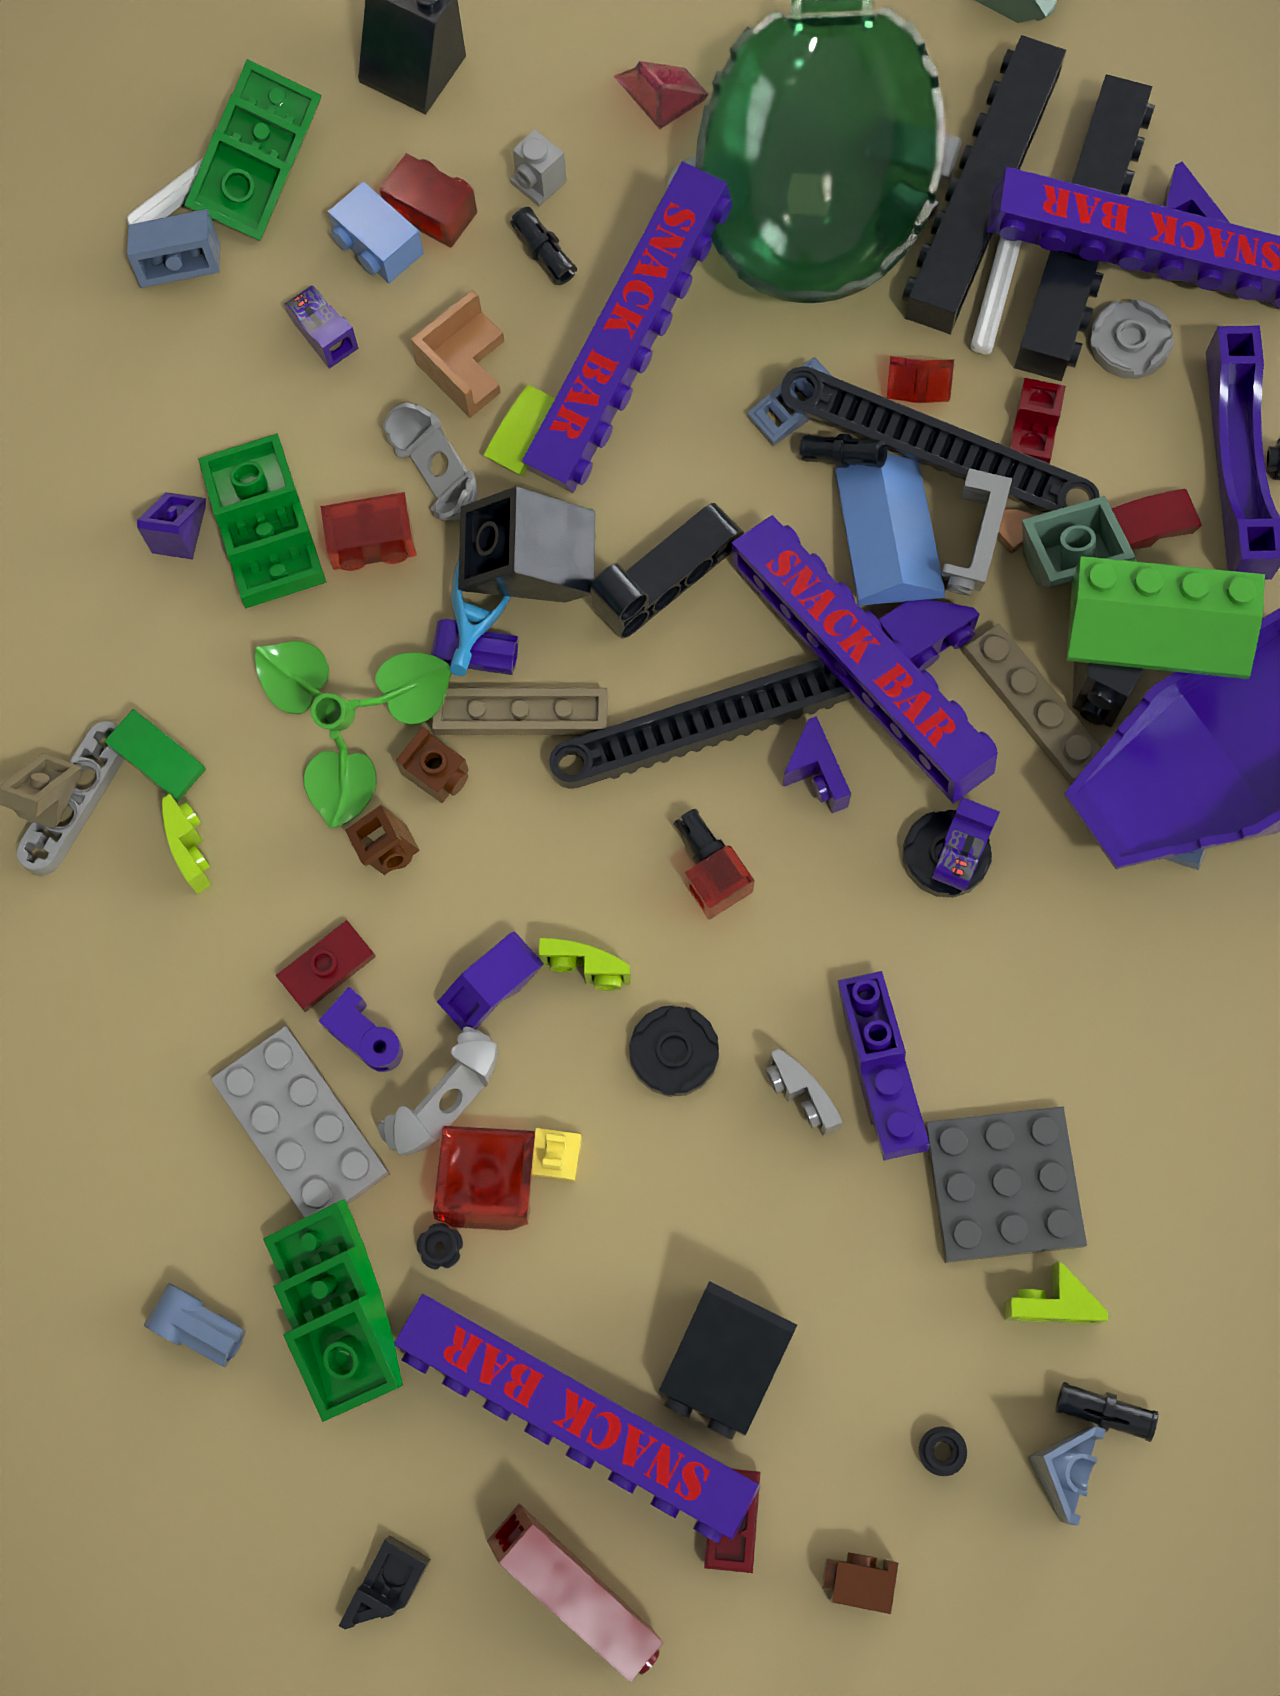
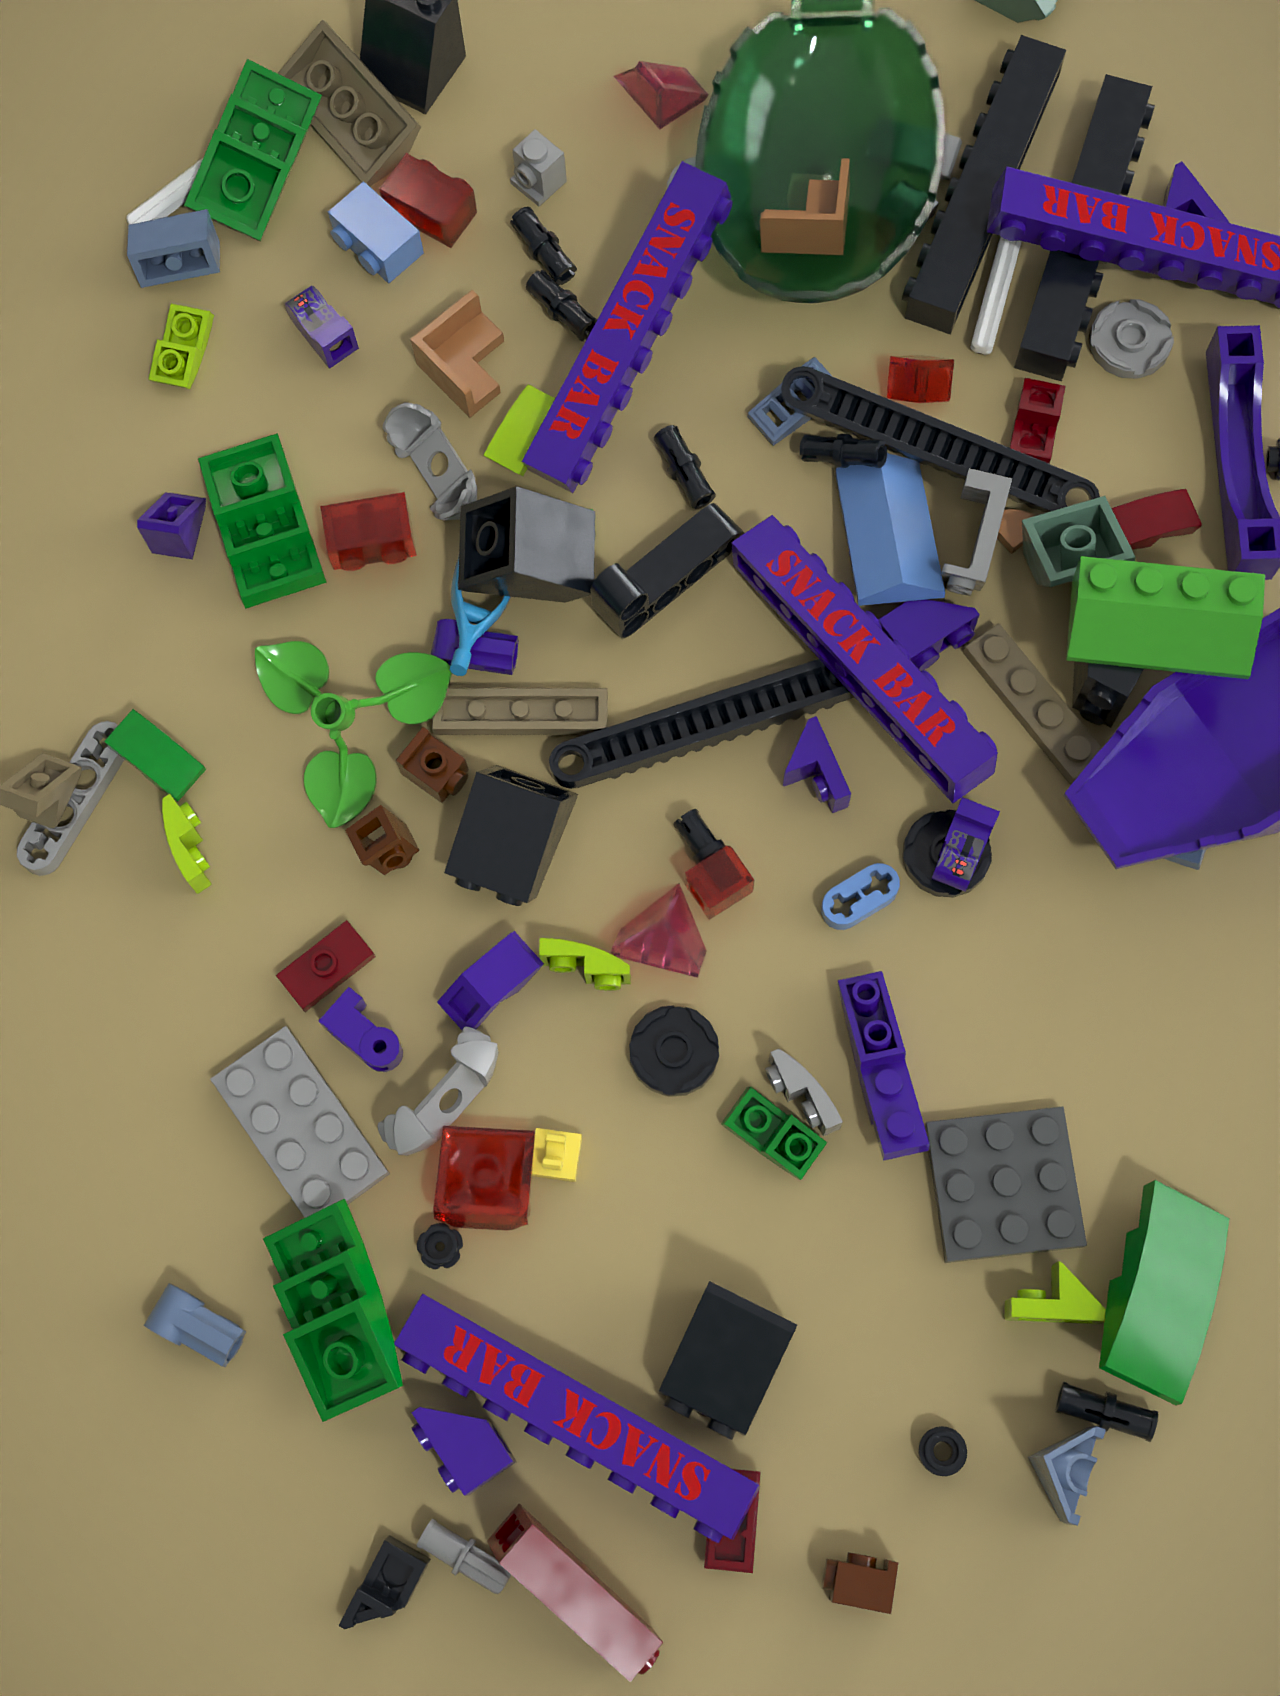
(182, 347): none -> lime slope
(355, 108): none -> dark tan slope
(463, 1557): none -> light grey axle
(466, 1445): none -> dark purple slope
(509, 834): none -> black slope
(561, 304): none -> black pin
(663, 936): none -> clear pink slope
(684, 466): none -> black pin
(774, 1133): none -> green slope
(817, 229): none -> medium nougat panel
(855, 887): none -> medium blue beam
(1165, 1293): none -> slope

